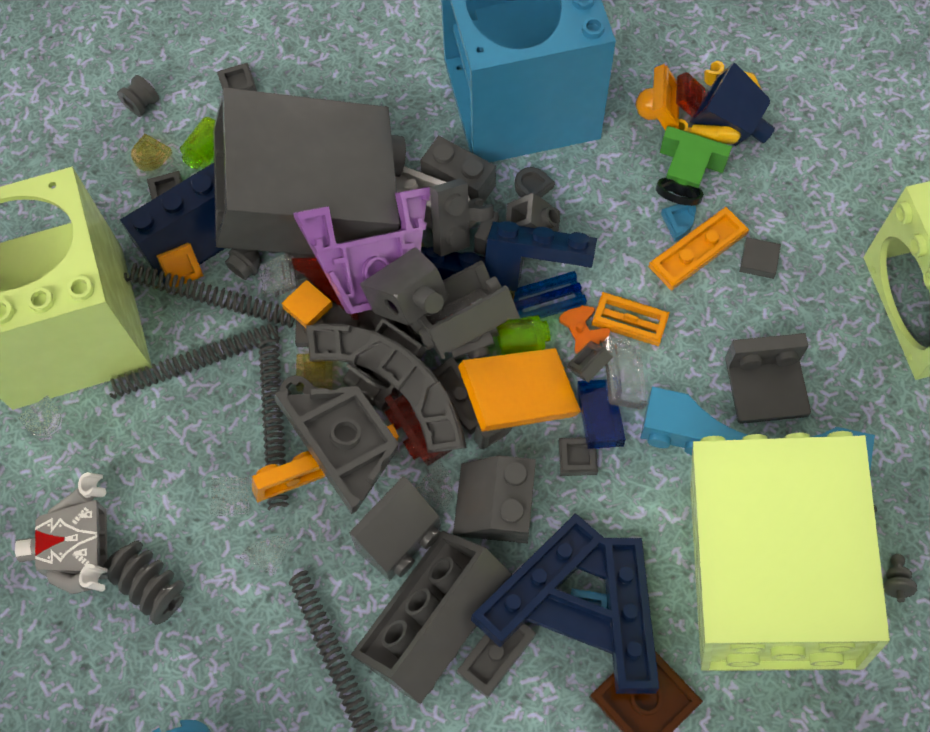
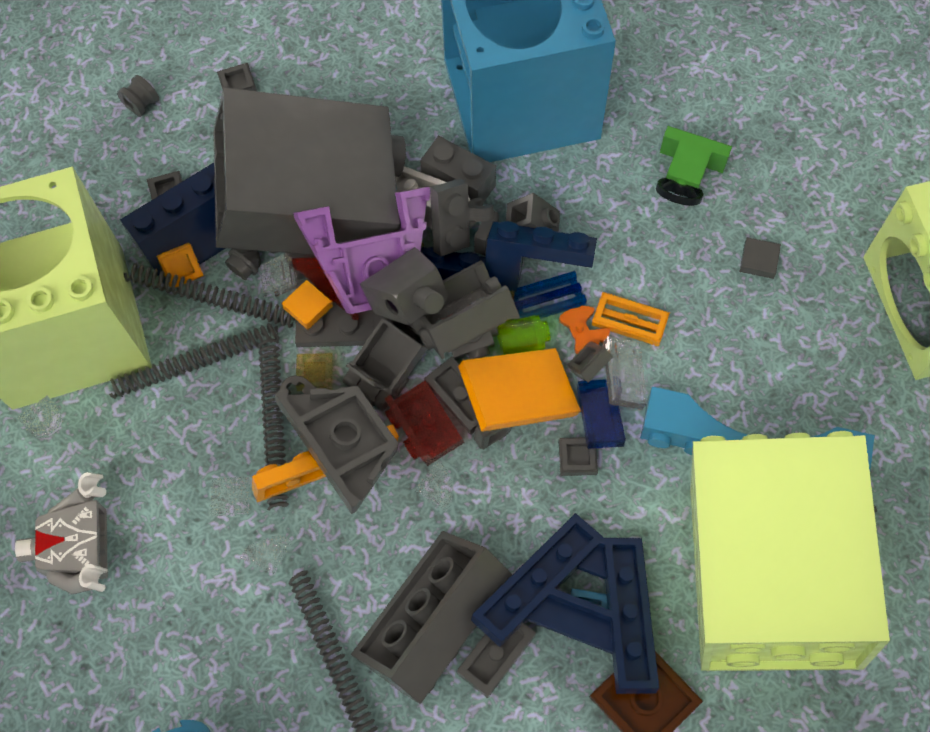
(144, 583): dark grey piece -> none
(149, 153): clear yellow tile -> none
(199, 146): clear neon green brick -> none
(396, 530): dark grey slope -> none
(399, 367): dark grey tile -> none
(495, 499): dark grey slope -> none
(533, 181): dark grey tile -> none
(660, 100): light orange tile -> none
(679, 219): dark azure tile -> none
(689, 93): clear red tile -> none
(698, 248): light orange tile -> none
(731, 107): dark blue torso -> none
(768, 378): dark grey bracket -> none
(899, 580): dark grey hair -> none

